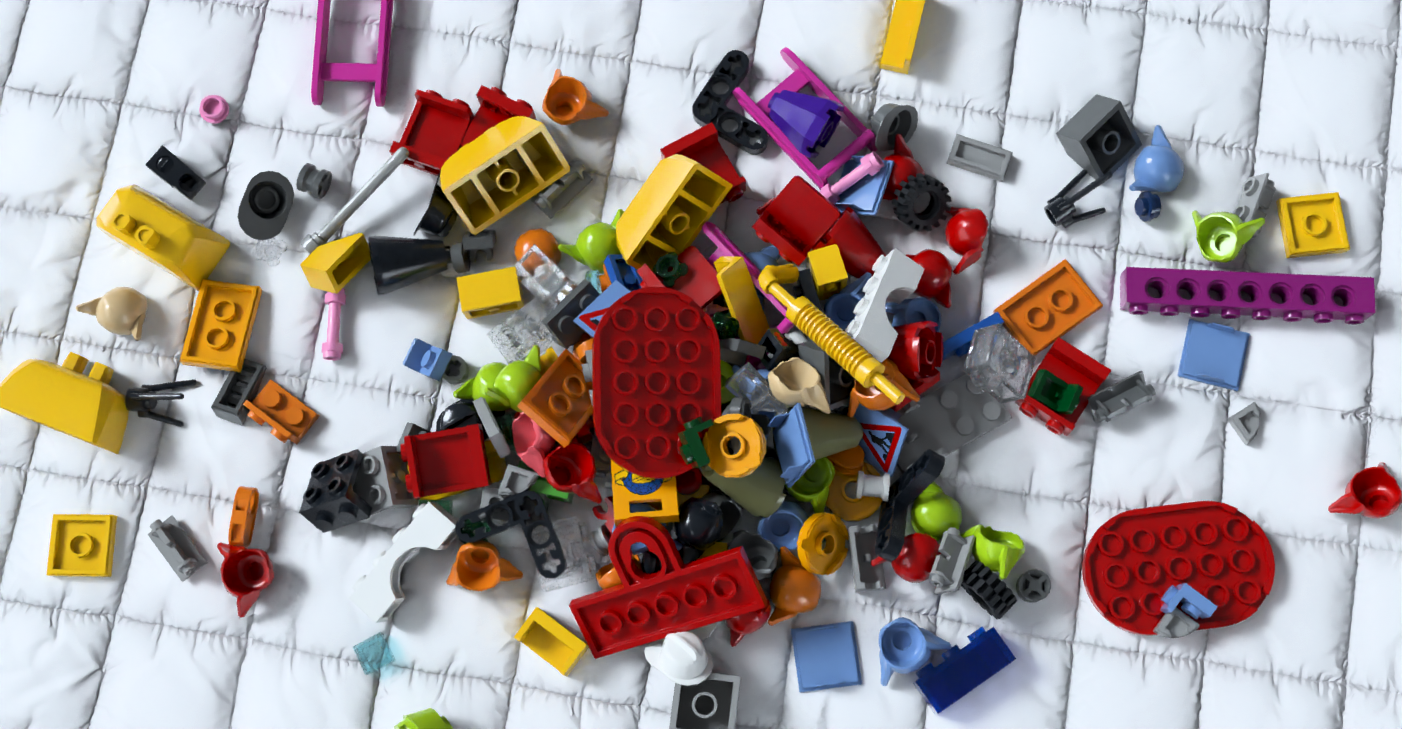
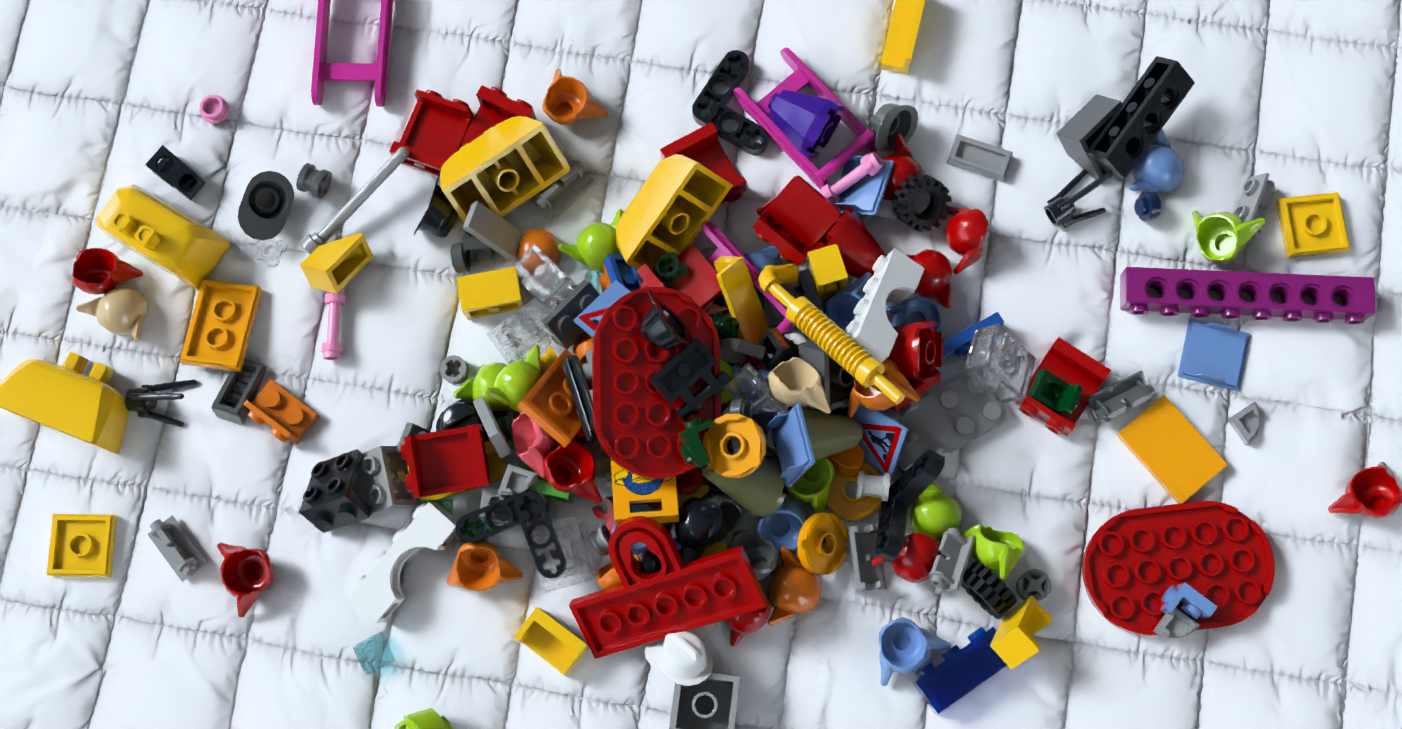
(100, 271): none -> red piece
(243, 516): orange piece -> none
(405, 261): black cone -> none
(427, 359): medium blue bracket -> none
(492, 230): none -> light grey tile
(580, 394): none -> black axle
(663, 326): none -> black piece
(682, 372): none -> black plate
(826, 656): medium blue piece -> none
(1014, 635): none -> yellow panel
(1048, 308): orange tile -> none
(1141, 117): none -> black brick
(1171, 450): none -> light orange tile

